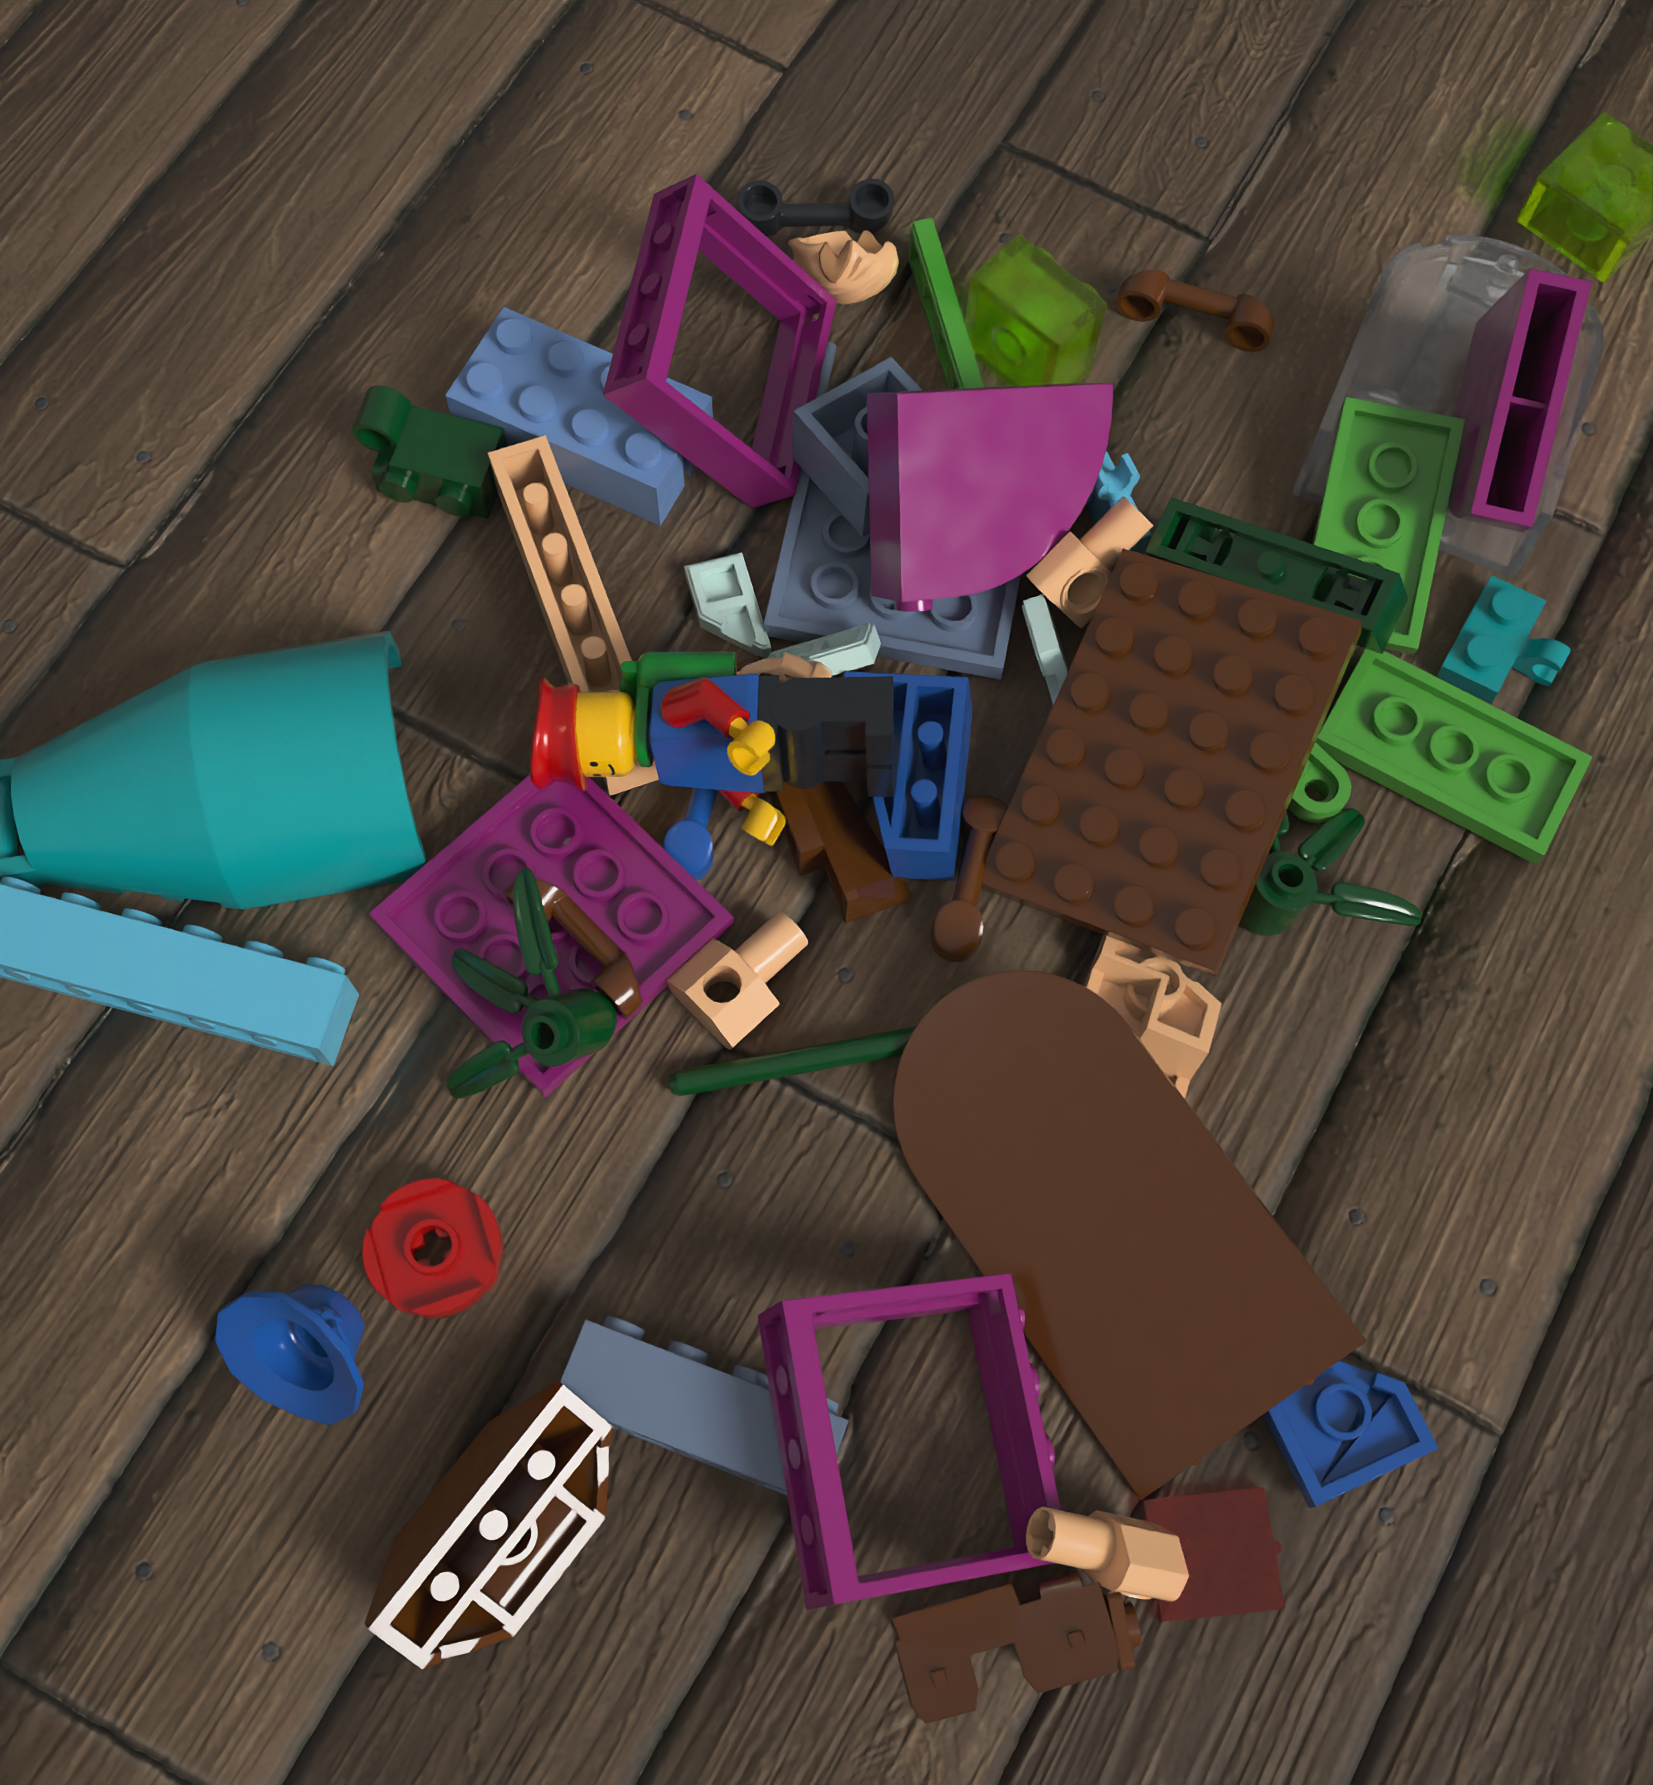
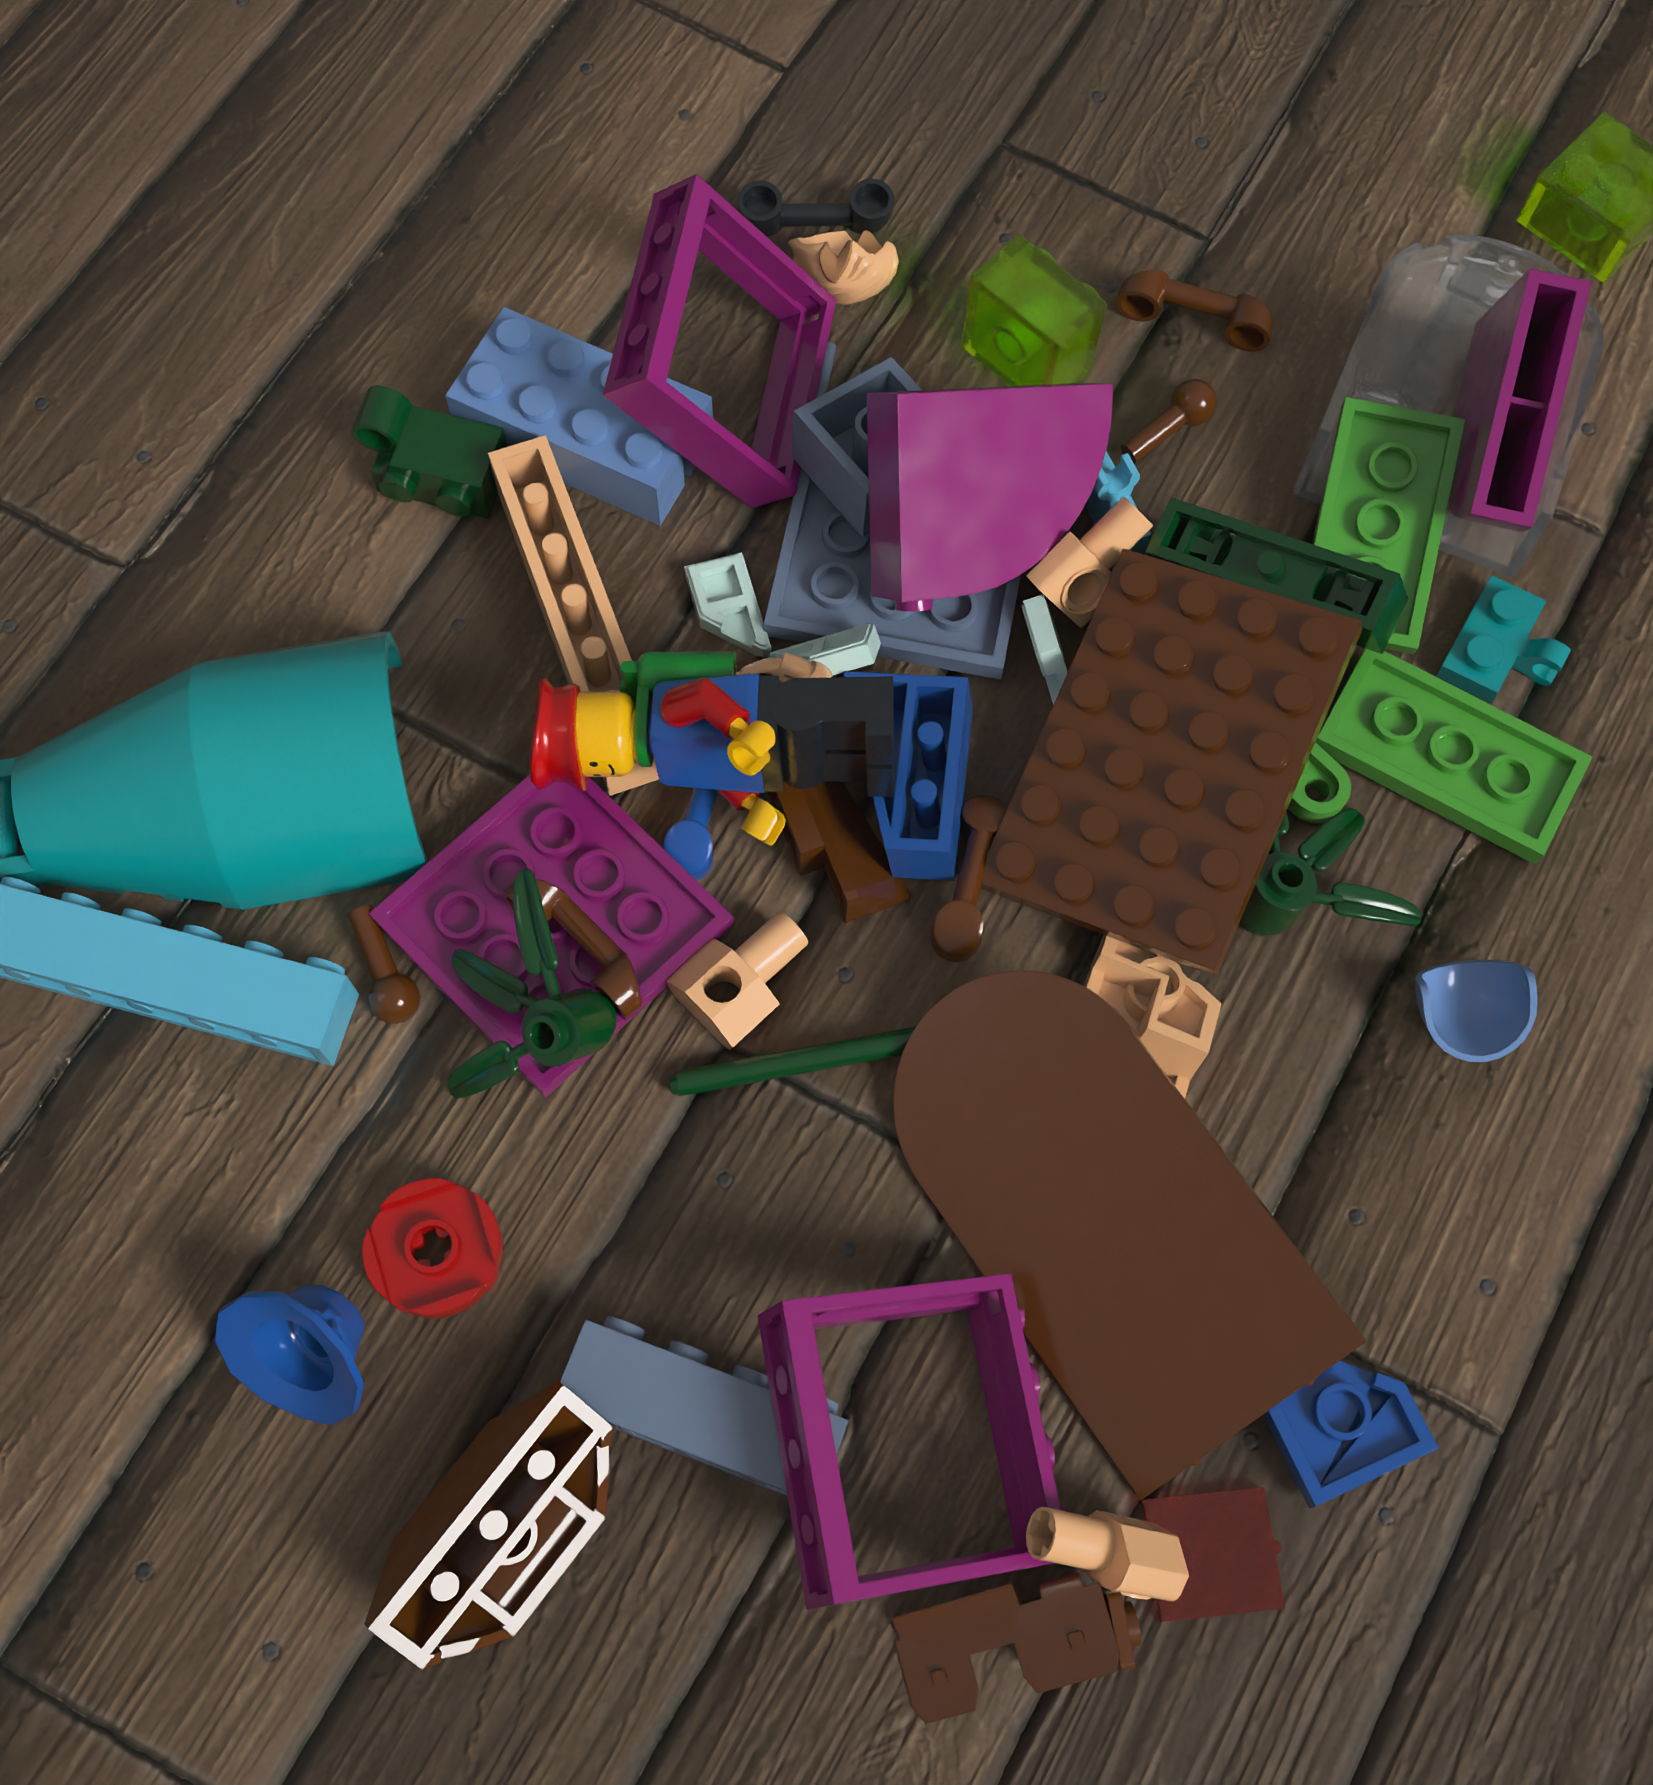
(392, 995): none -> reddish brown bar
(942, 308): bright green tile -> none
(1191, 405): none -> reddish brown bar
(1477, 1007): none -> medium blue helmet

